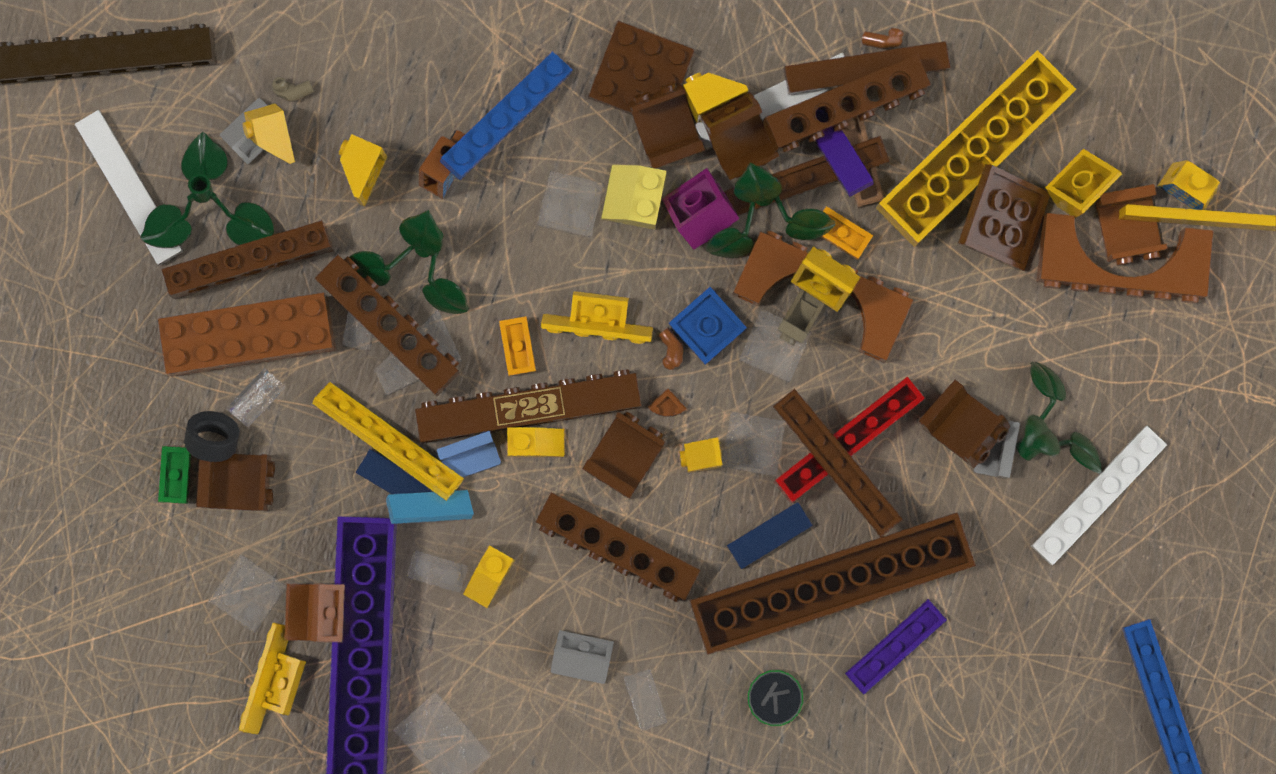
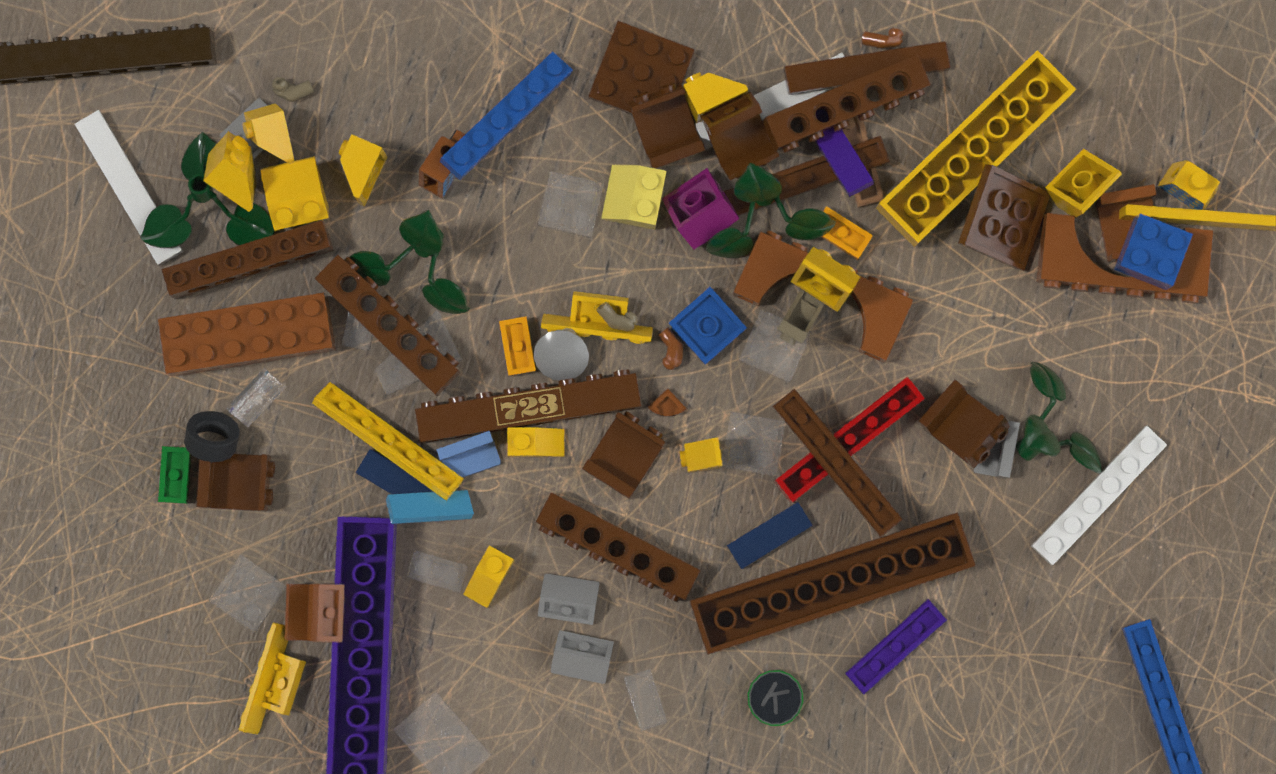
(232, 170): none -> yellow slope
(294, 193): none -> yellow slope
(561, 354): none -> light grey dish
(568, 599): none -> light grey panel
(616, 321): none -> dark tan arm
(1153, 251): none -> blue brick

